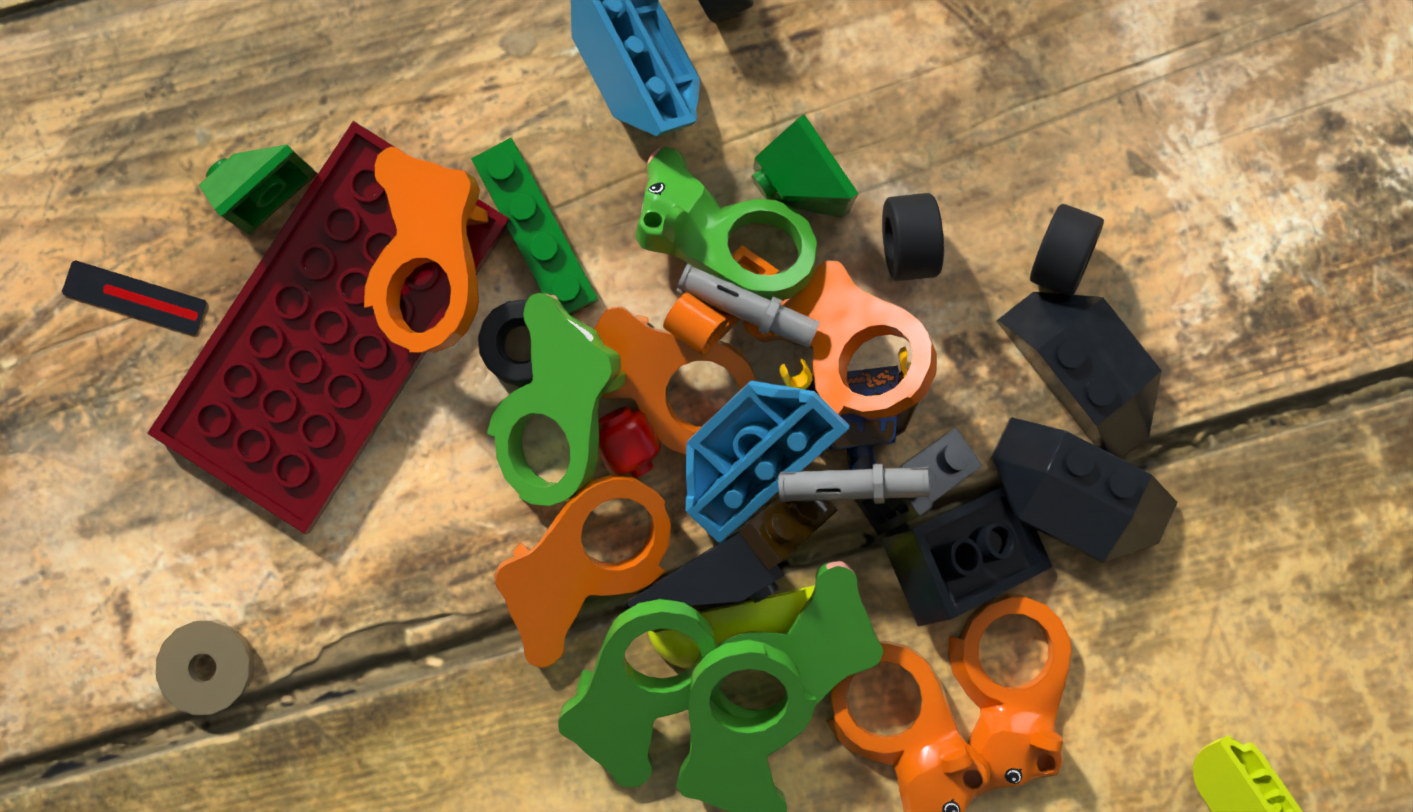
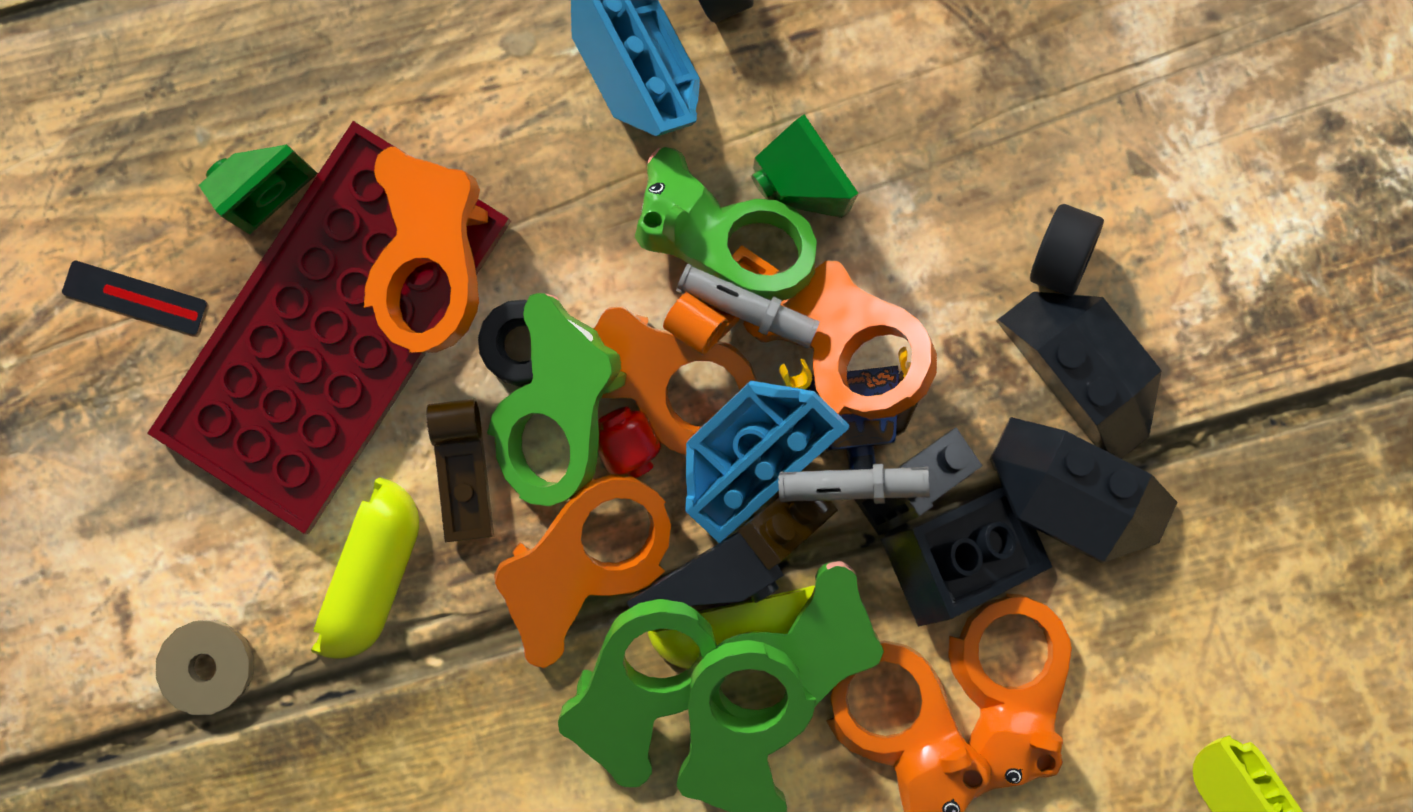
(368, 572): none -> neon yellow brick
(461, 469): none -> dark brown plate
(534, 226): green plate -> none
(913, 236): black tyre -> none

